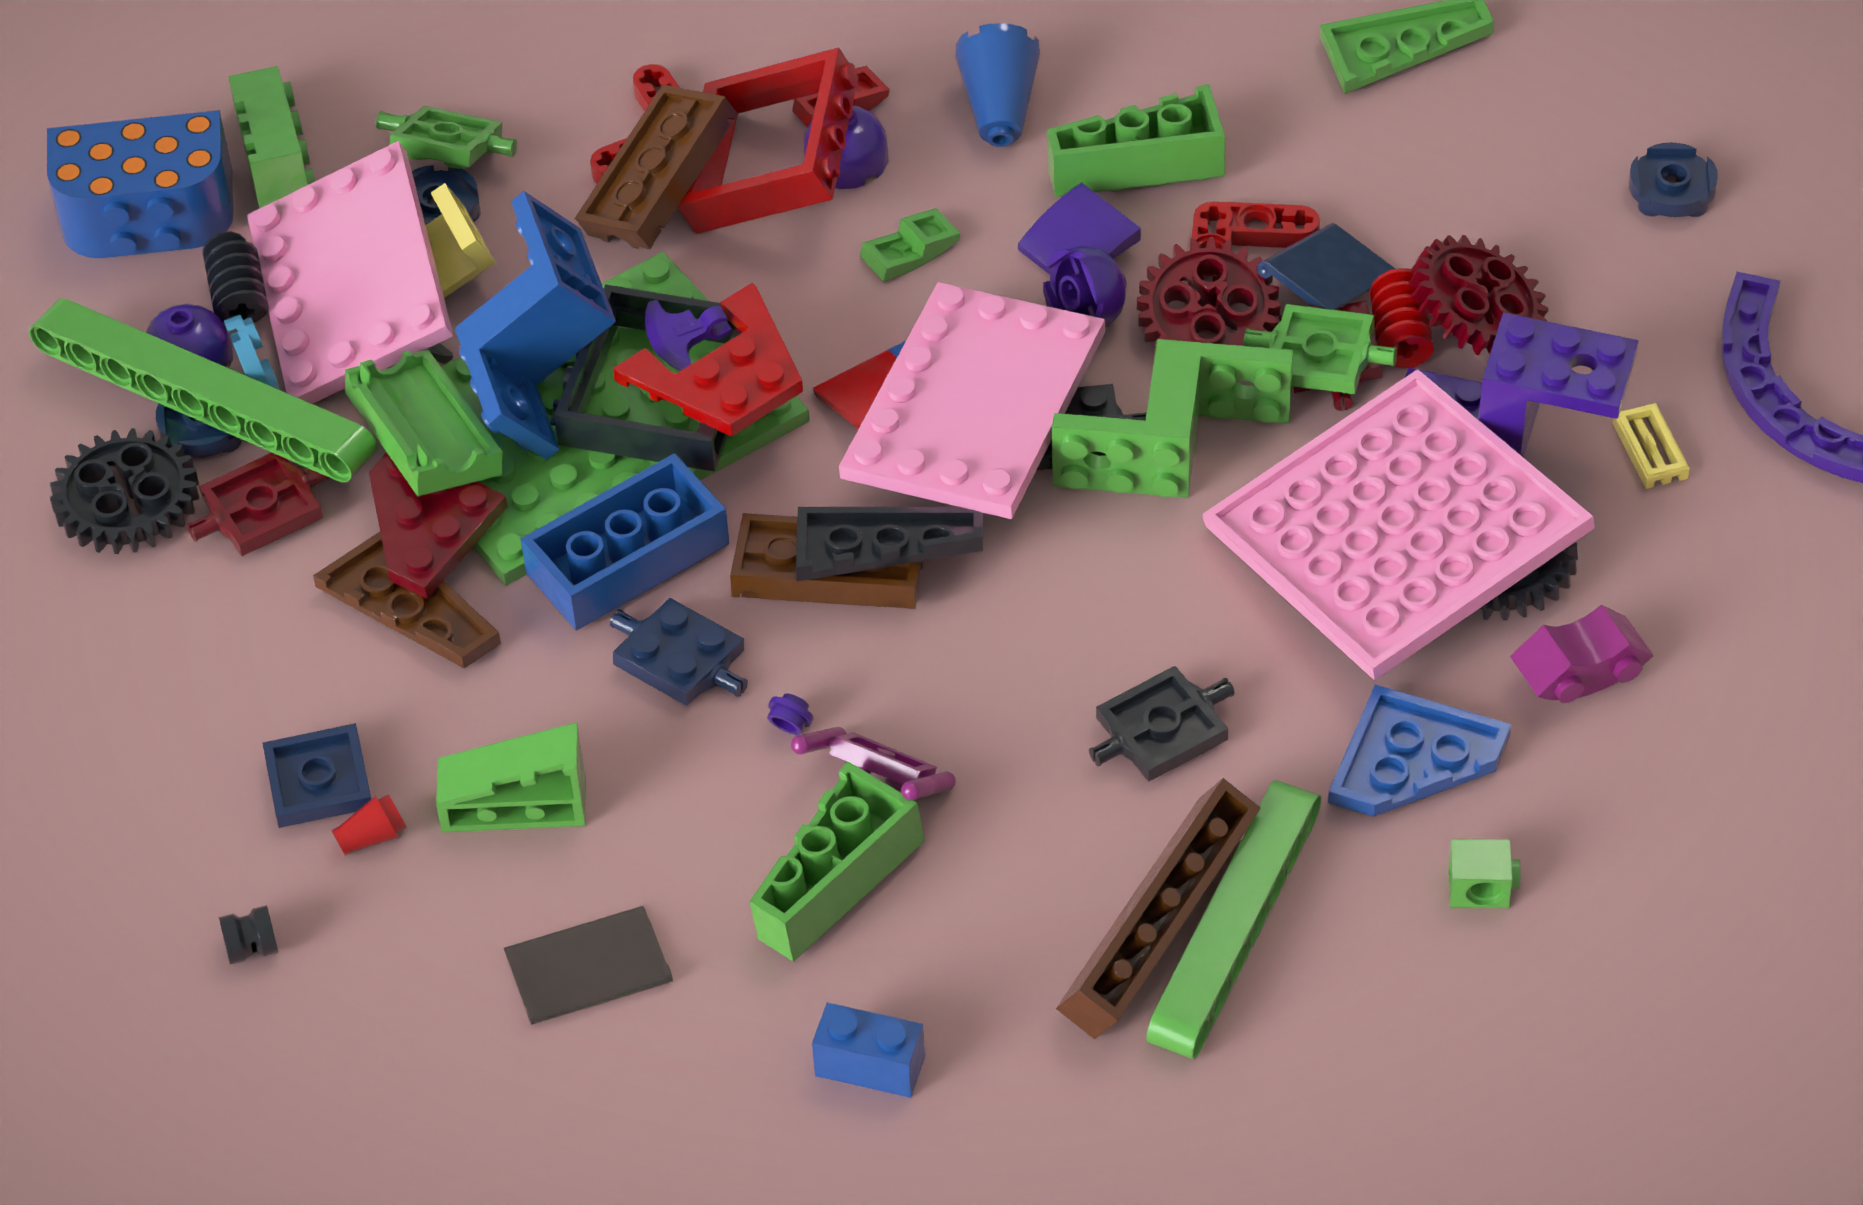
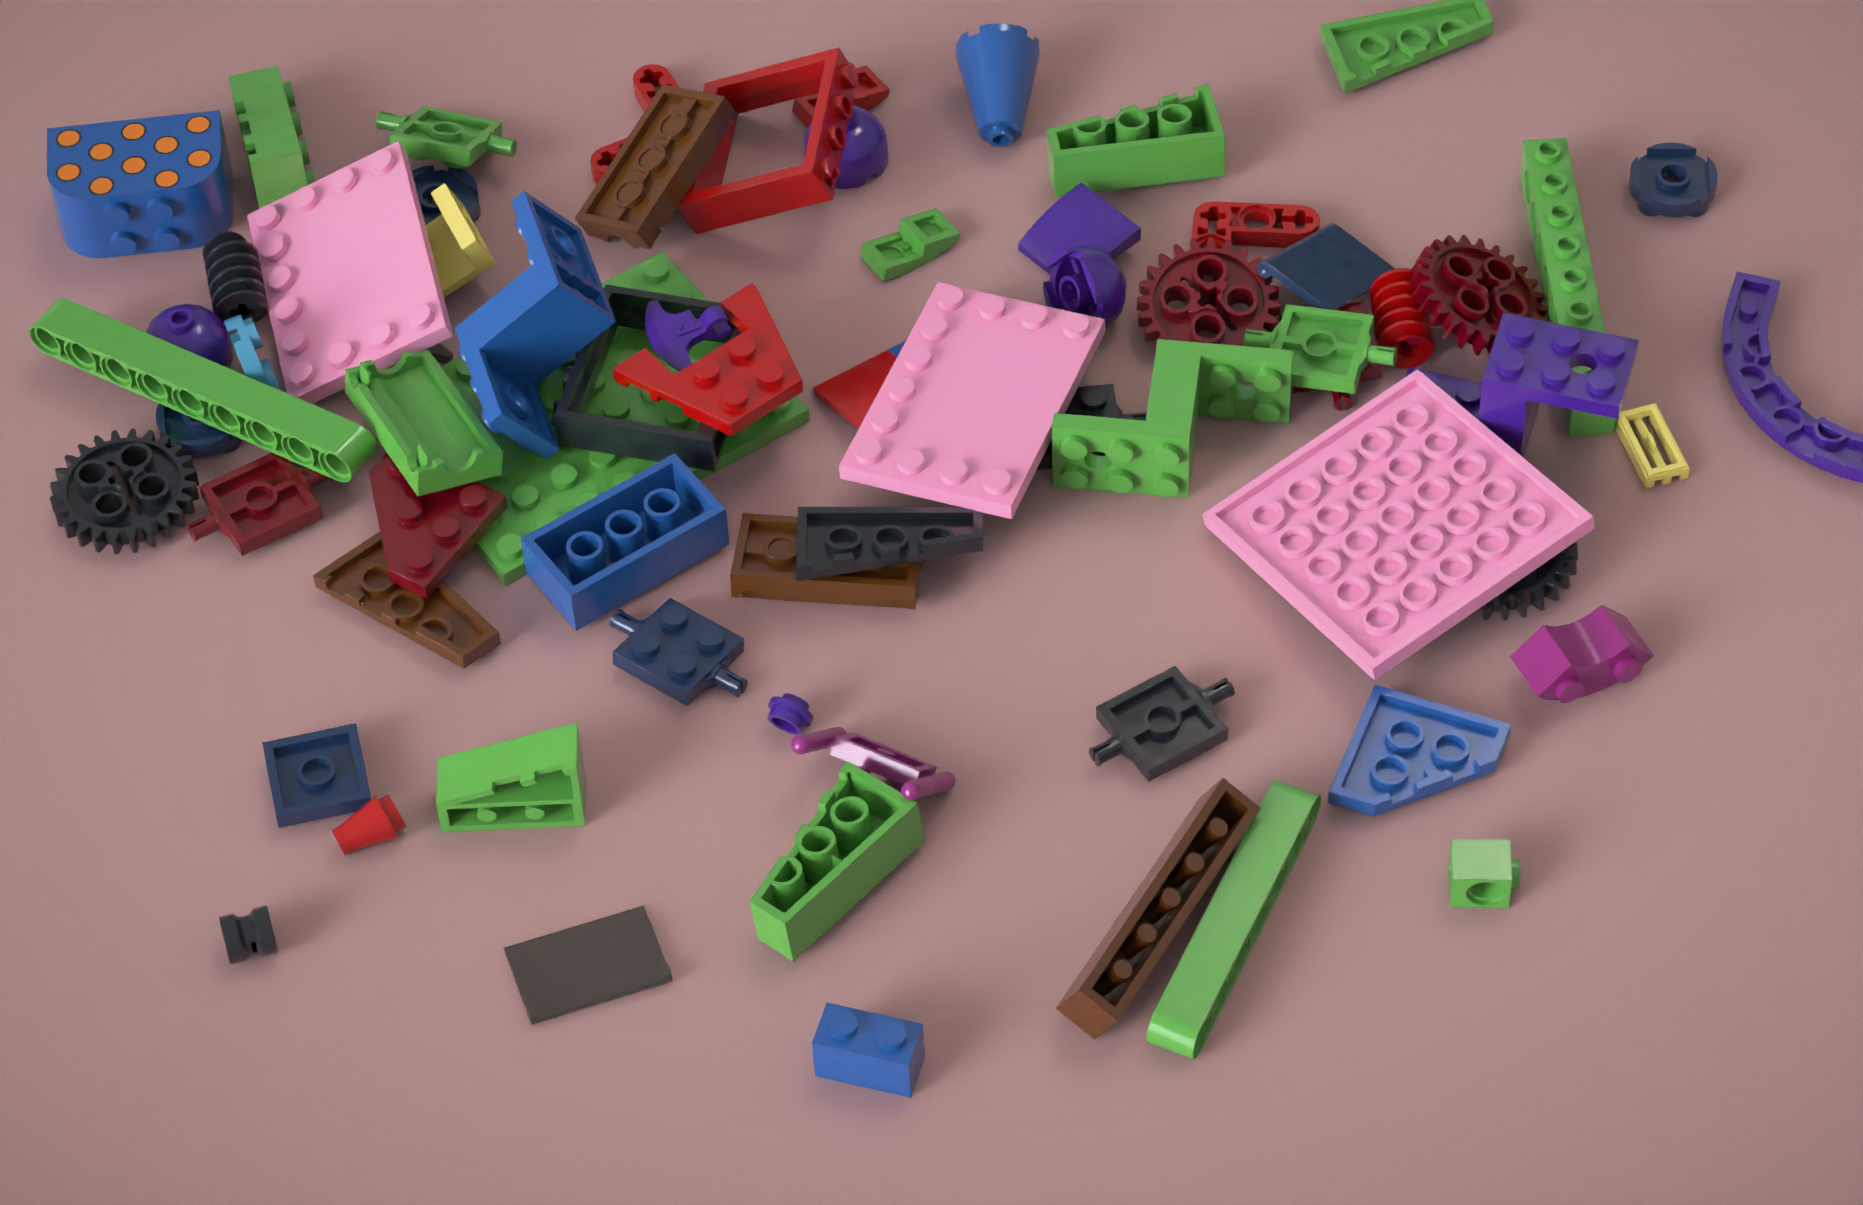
(1562, 254): none -> bright green brick

